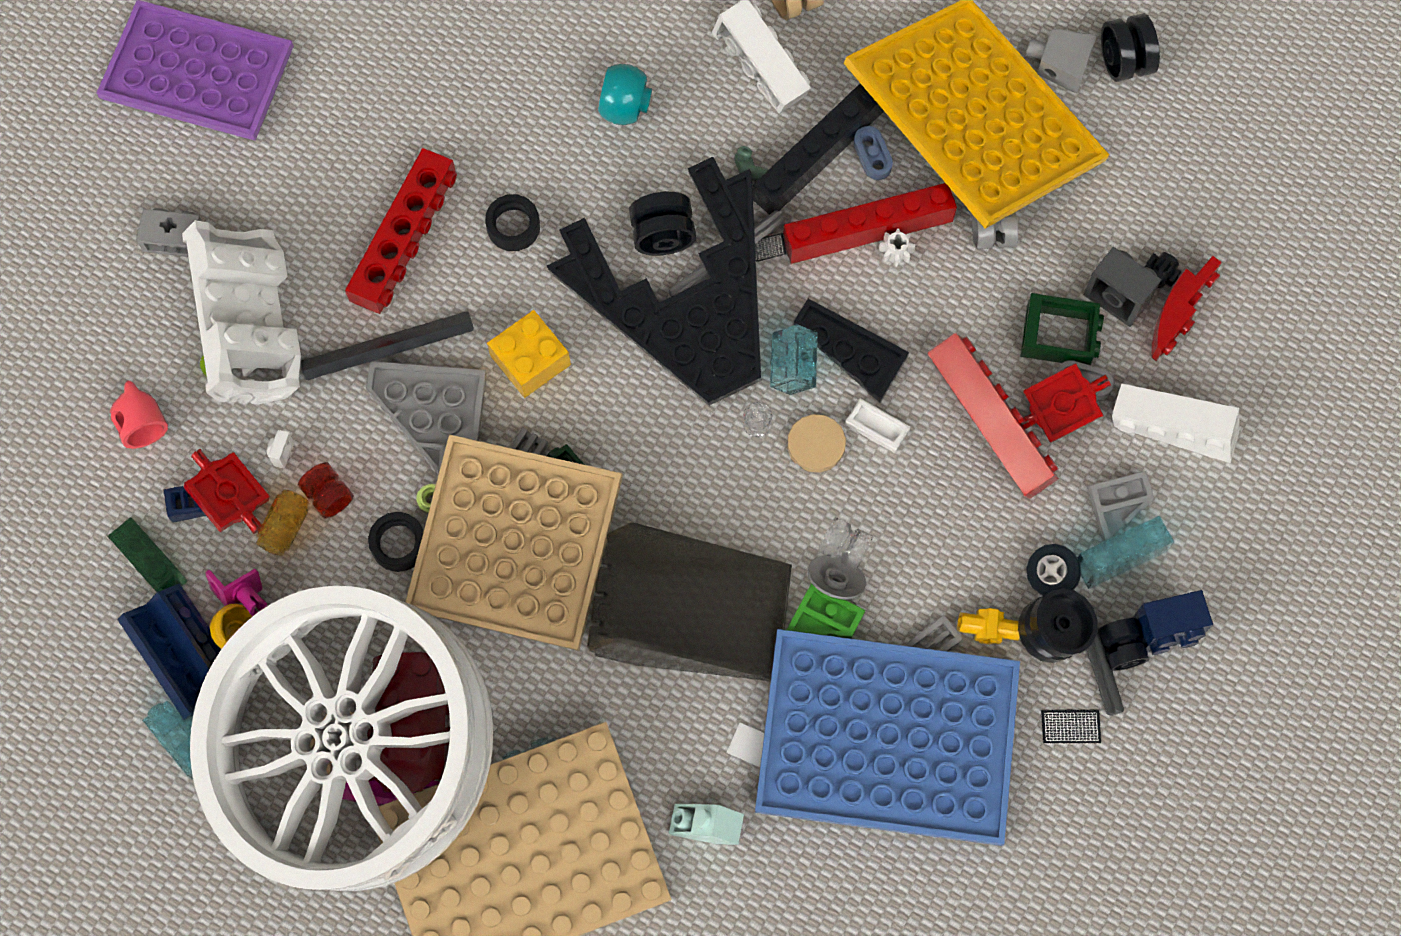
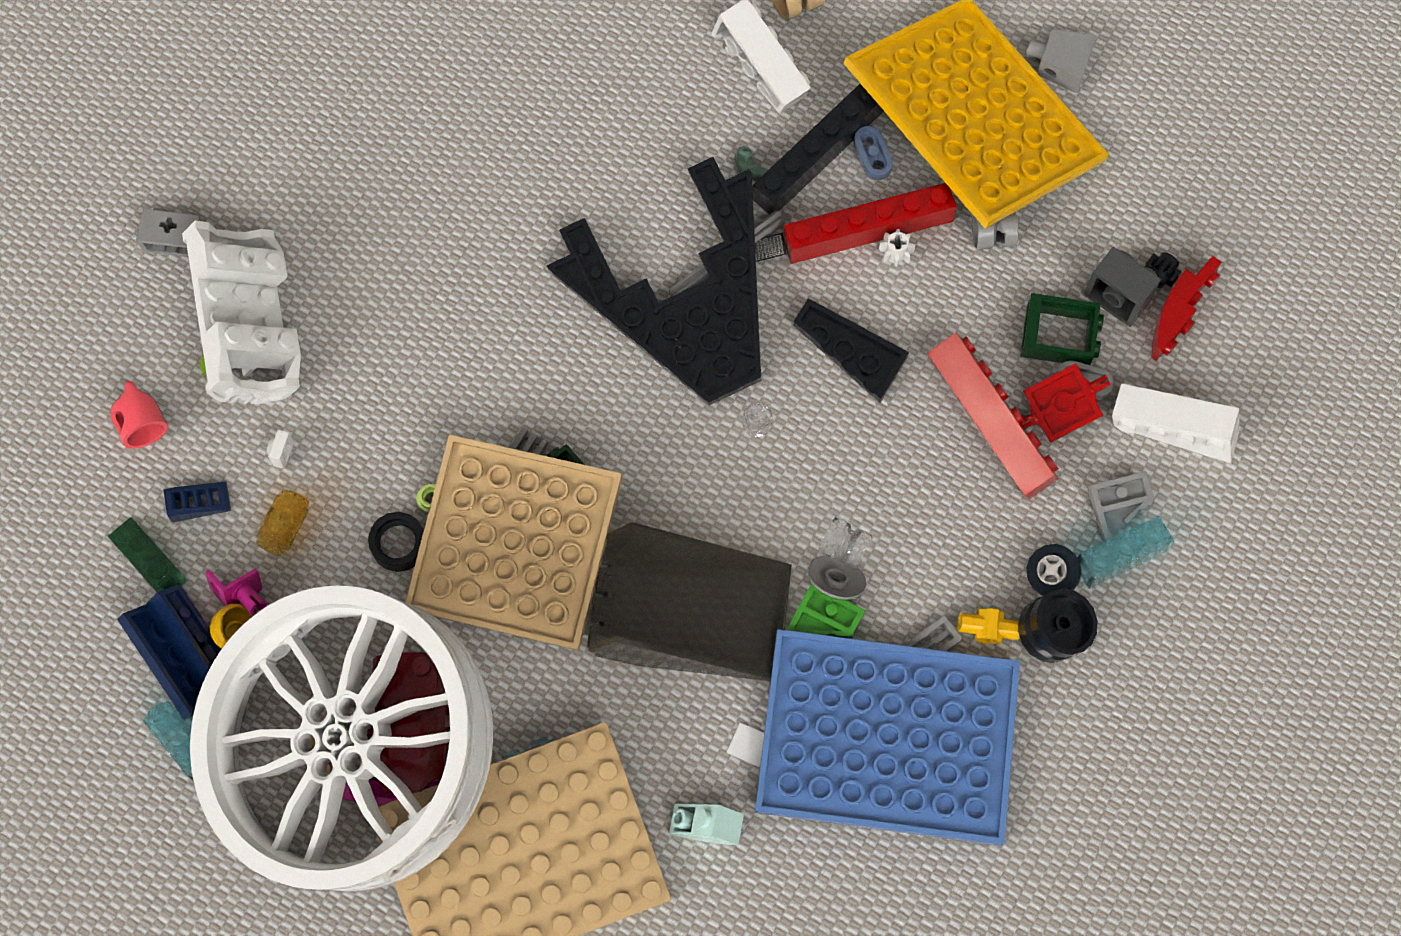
(195, 70): medium lavender plate -> none
(226, 491): red plate -> none
(325, 490): clear red wheel -> none
(386, 345): black tile -> none
(426, 168): red brick -> none
(429, 403): light grey wing -> none
(507, 203): black tyre -> none
(529, 353): yellow brick -> none
(624, 94): teal wheel -> none
(662, 223): black wheel -> none
(793, 359): clear light blue brick -> none
(816, 443): tan tile -> none
(877, 425): white tile -> none
(1071, 726): black sticker -> none
(1104, 677): dark grey axle -> none
(1123, 644): black wheel -> none
(1130, 47): black wheel -> none
(1173, 622): dark blue brick -> none

